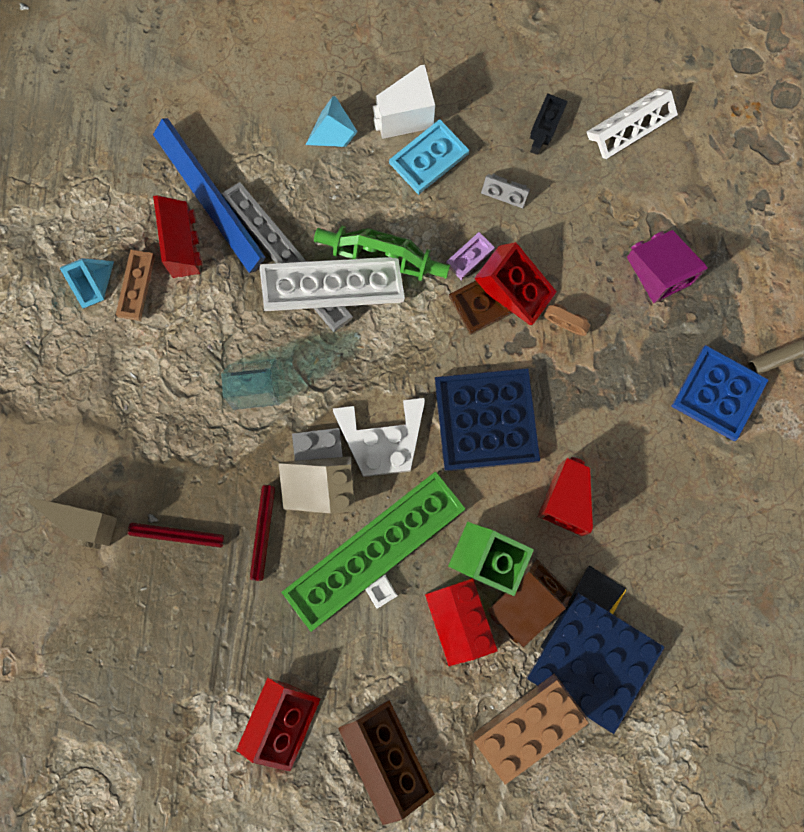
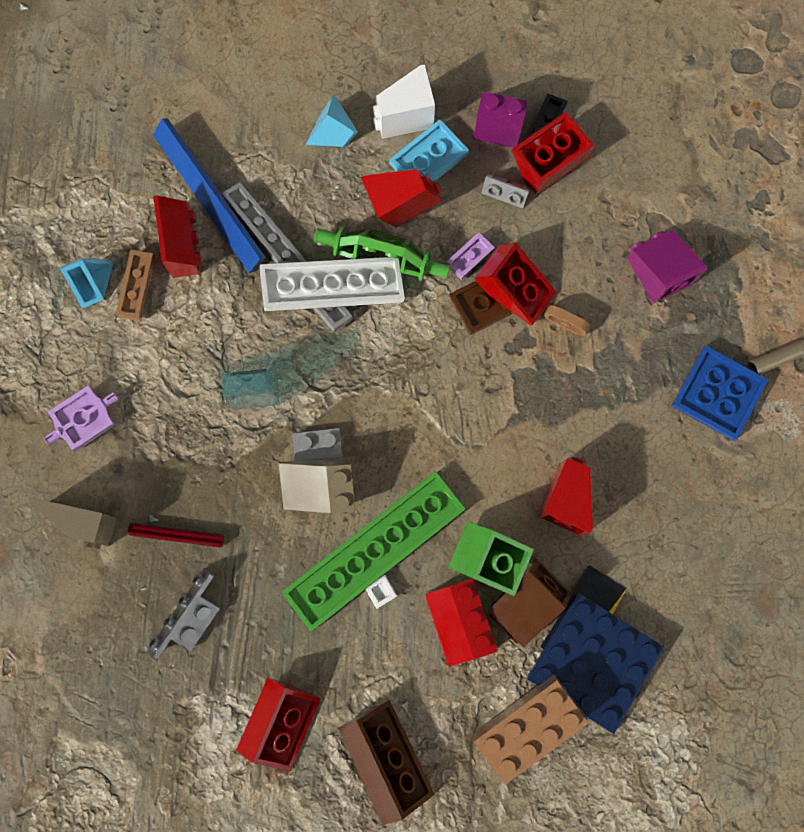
(81, 418): none -> lavender plate
(188, 619): none -> flat silver bracket
(262, 533): dark red axle -> none
(384, 448): white wing -> none
(401, 195): none -> red slope
(486, 420): dark blue plate -> none
(500, 119): none -> magenta slope
(552, 152): none -> red slope
(627, 117): white fence -> none

